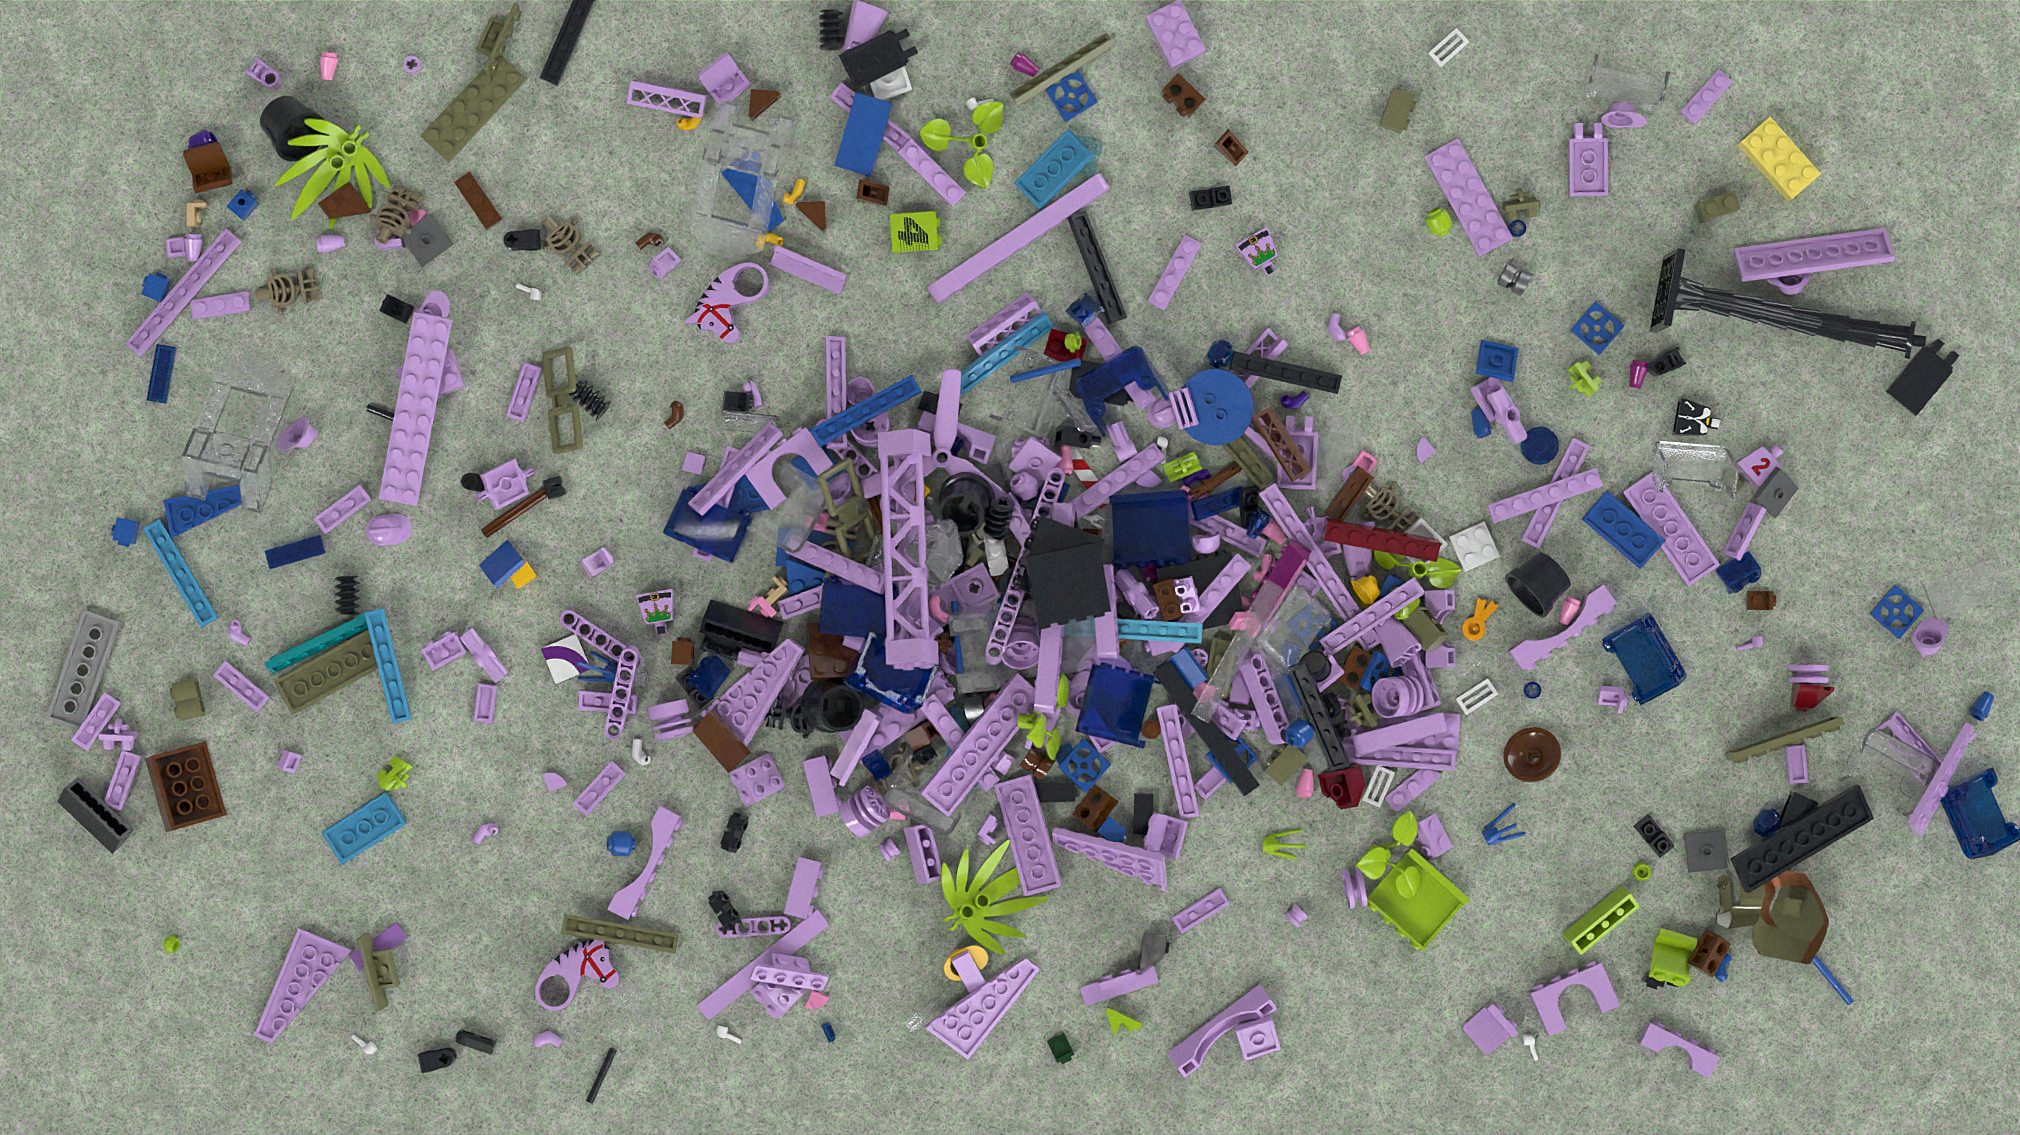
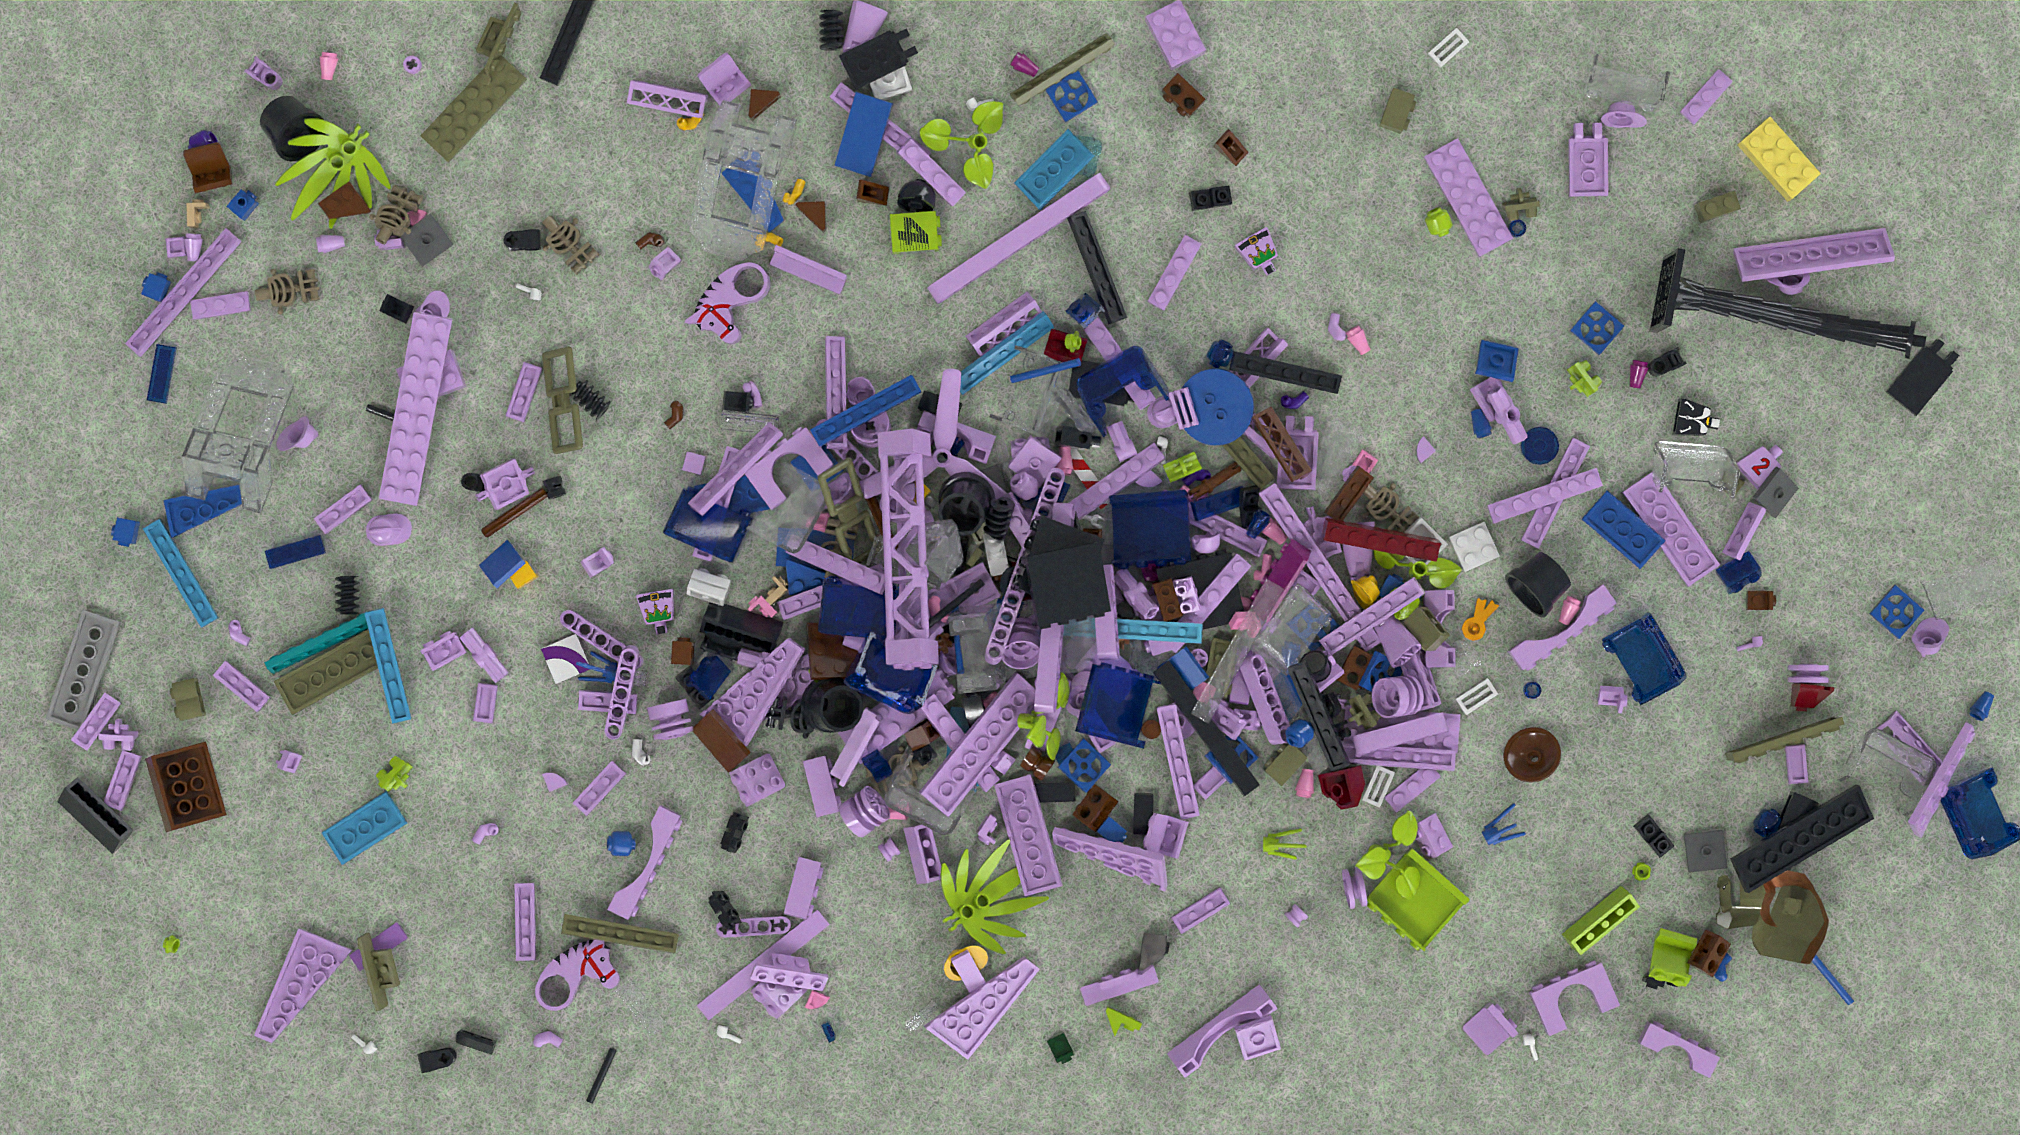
(478, 200): reddish brown plate -> none
(525, 921): none -> lavender plate
(708, 586): none -> white brick
(917, 196): none -> black cylinder
(956, 602): none -> black bar
(1514, 278): flat silver wheel -> none

